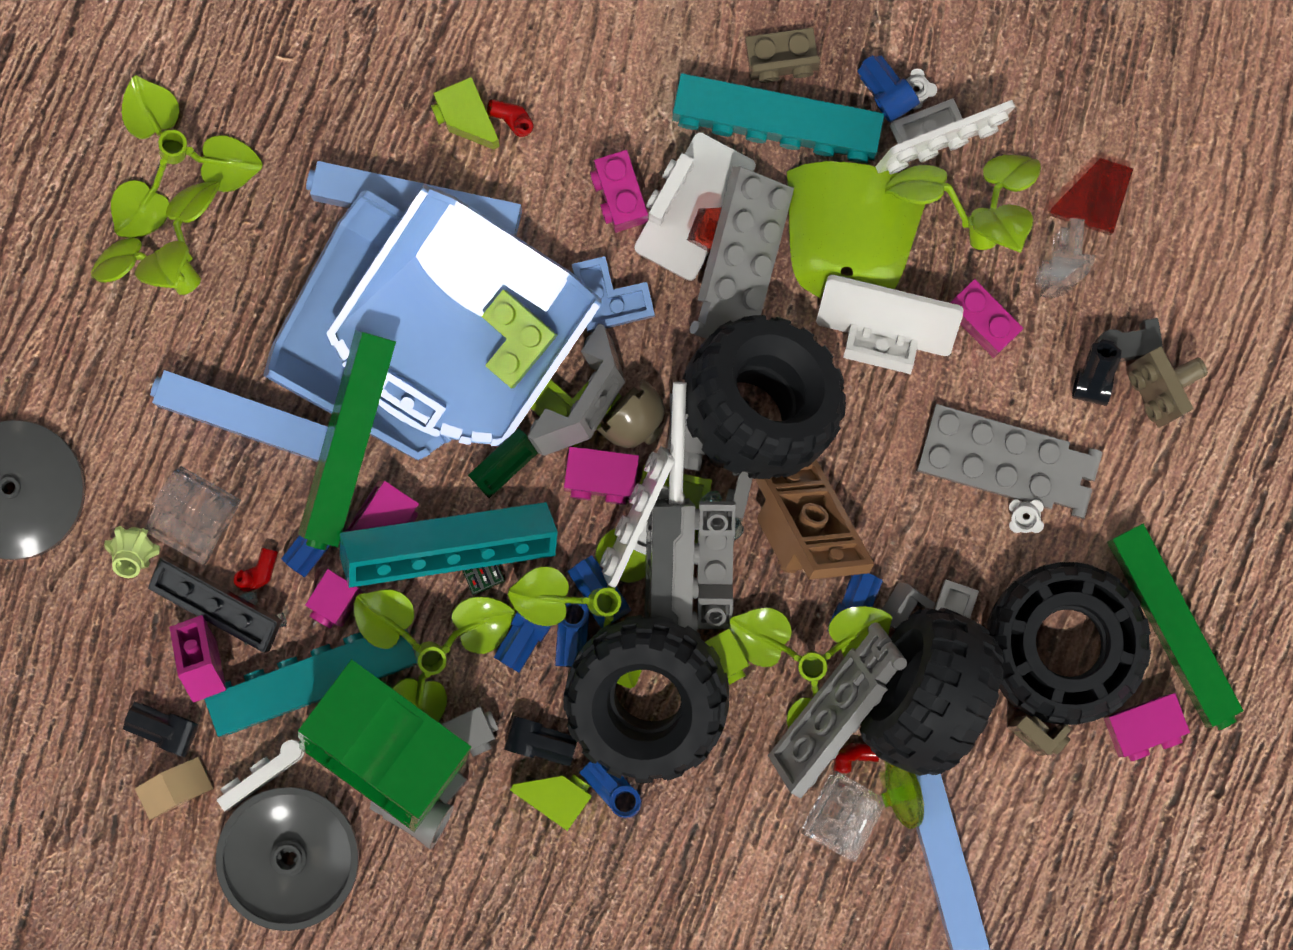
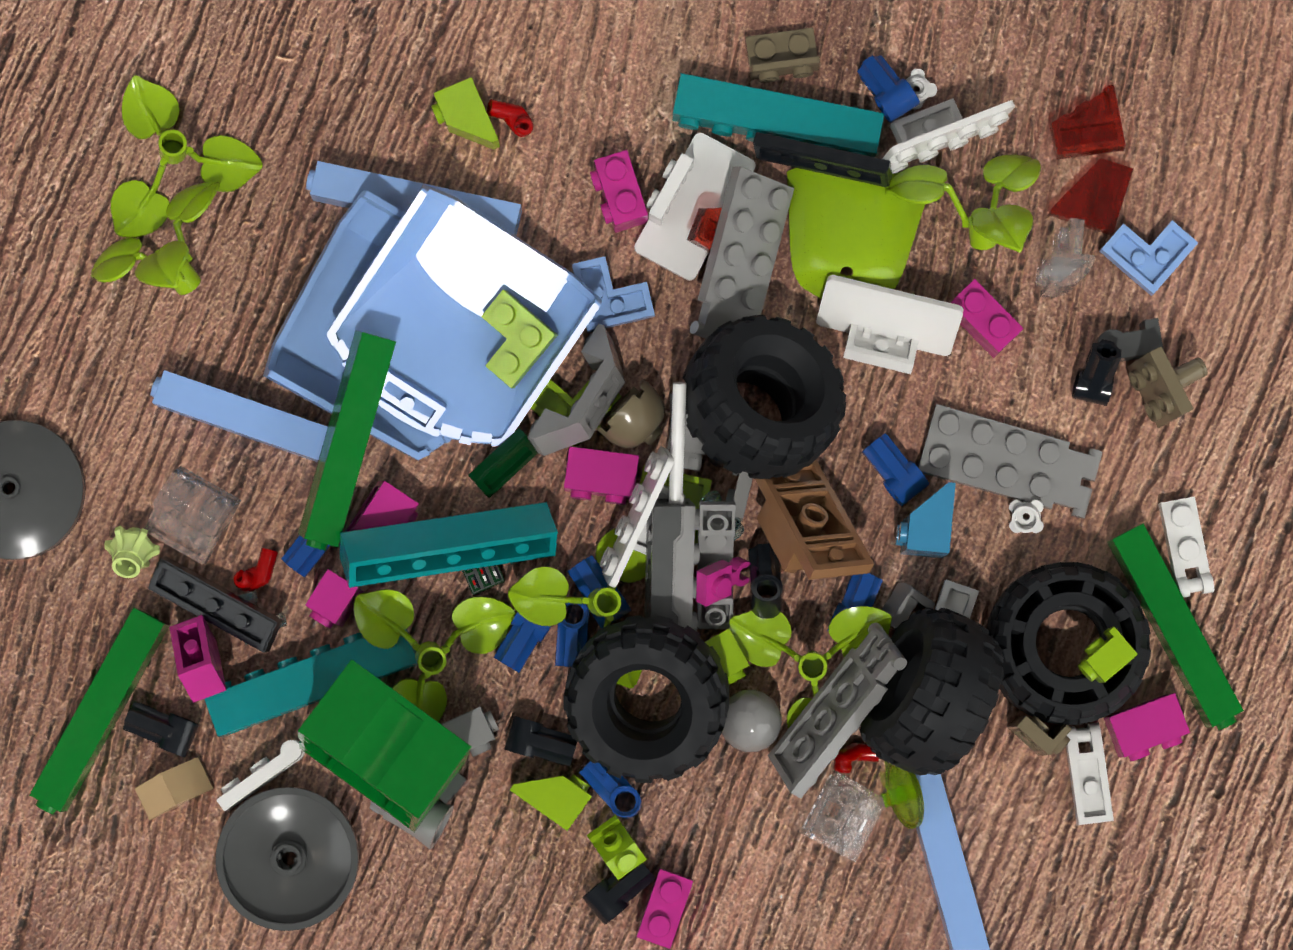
(98, 711): none -> green brick
(612, 895): none -> black piece
(616, 847): none -> lime brick
(664, 908): none -> dark pink brick
(717, 579): none -> dark pink plate
(752, 721): none -> light grey piece
(765, 580): none -> black piece
(822, 159): none -> black tile
(900, 476): none -> blue piece
(928, 527): none -> dark azure slope
(1089, 776): none -> white plate
(1090, 128): none -> clear red wing
(1106, 656): none -> lime brick
(1145, 263): none -> light blue plate
(1186, 545): none -> white plate

